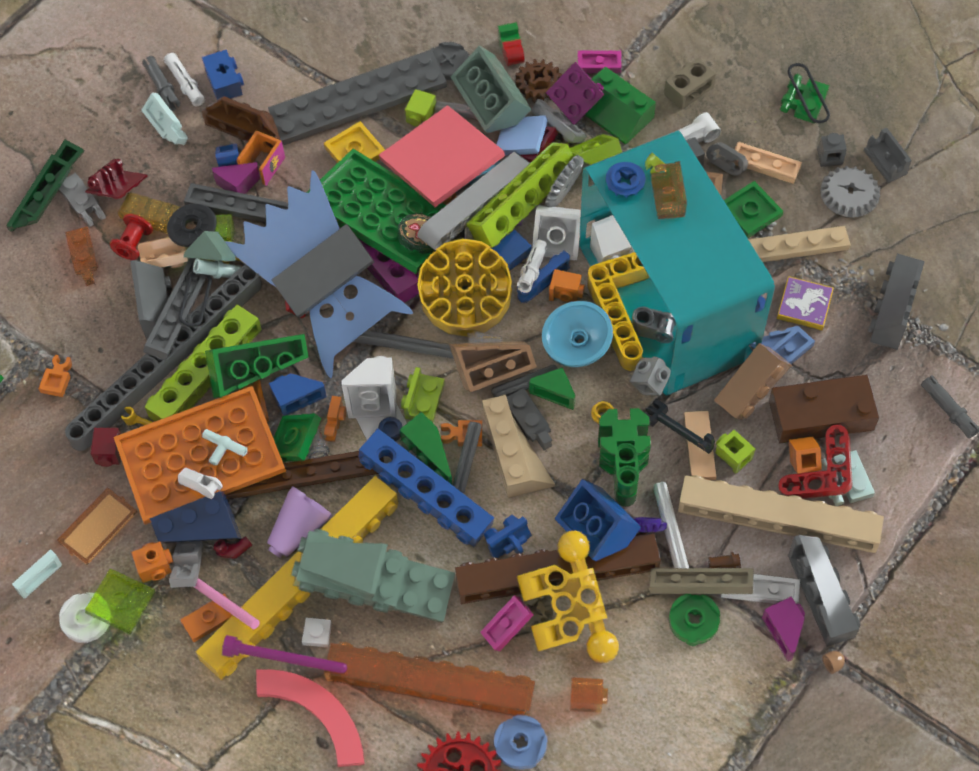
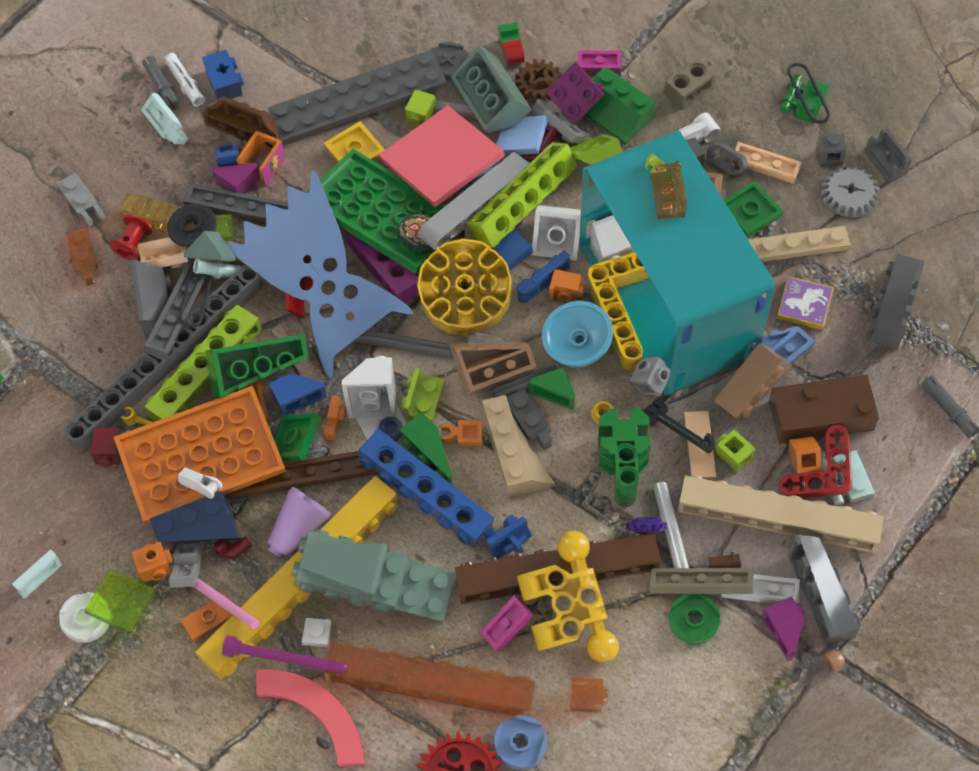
(45, 186): dark green wedge -> none
(56, 379): orange plate -> none
(97, 526): clear orange piece -> none
(113, 180): dark red hinge -> none
(223, 443): light aqua piece -> none
(322, 271): dark grey tile -> none
(467, 456): dark grey axle -> none
(530, 270): white pin -> none
(564, 181): light grey gear -> none
(599, 519): blue slope -> none
(626, 170): blue gear -> none
(655, 324): flat silver piece -> none

